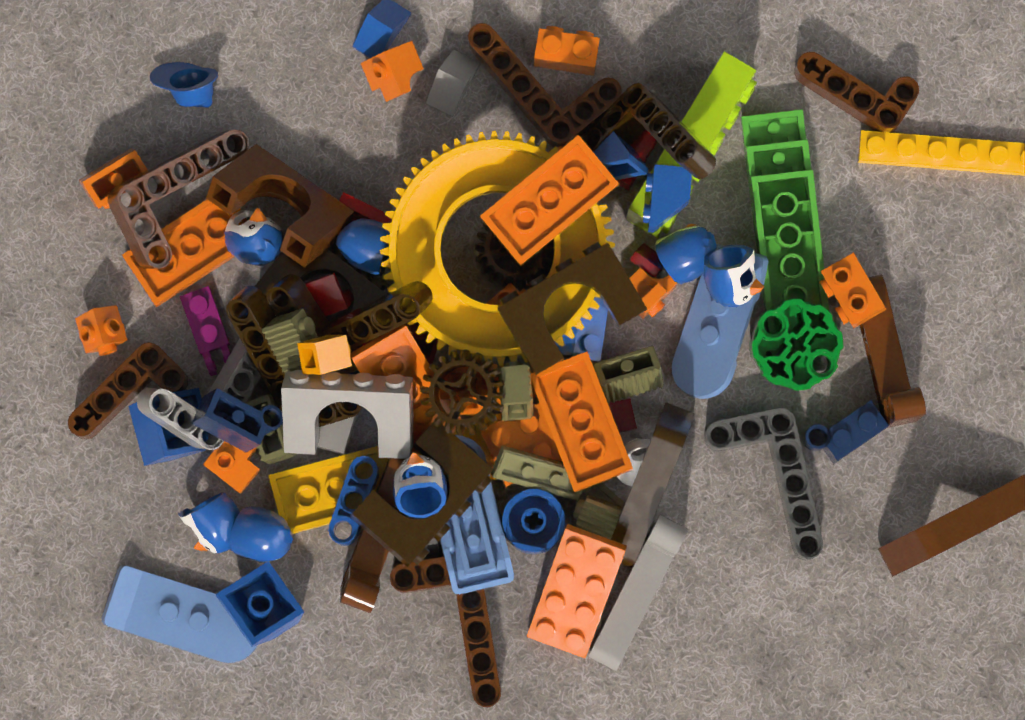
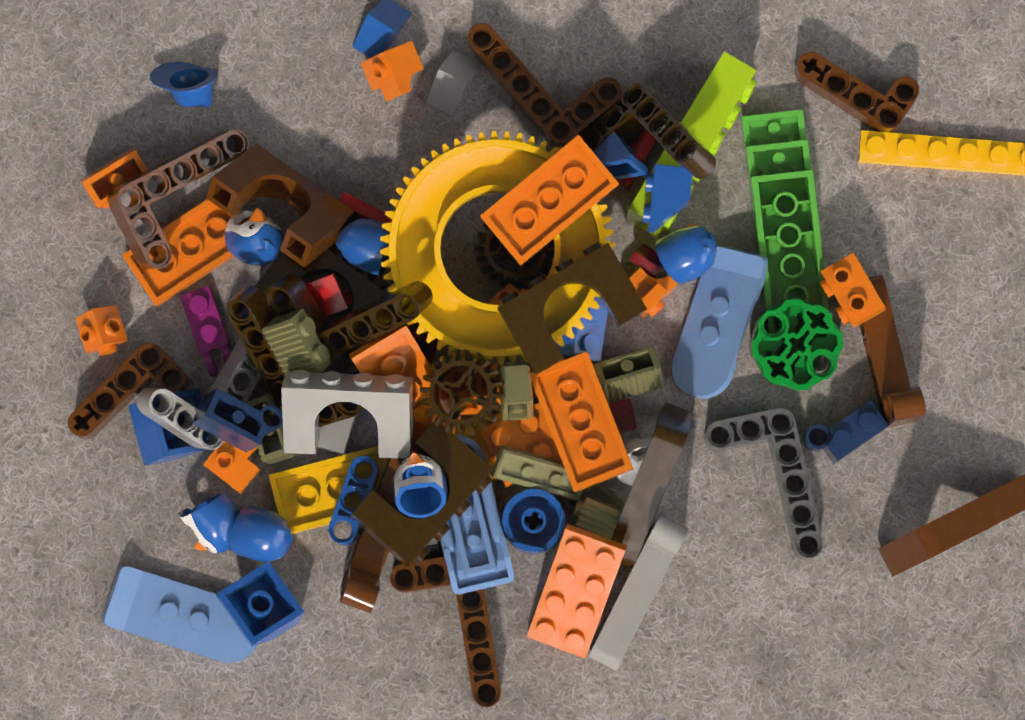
(324, 354): light orange brick -> none
(566, 50): orange brick -> none
(731, 275): blue piece -> none

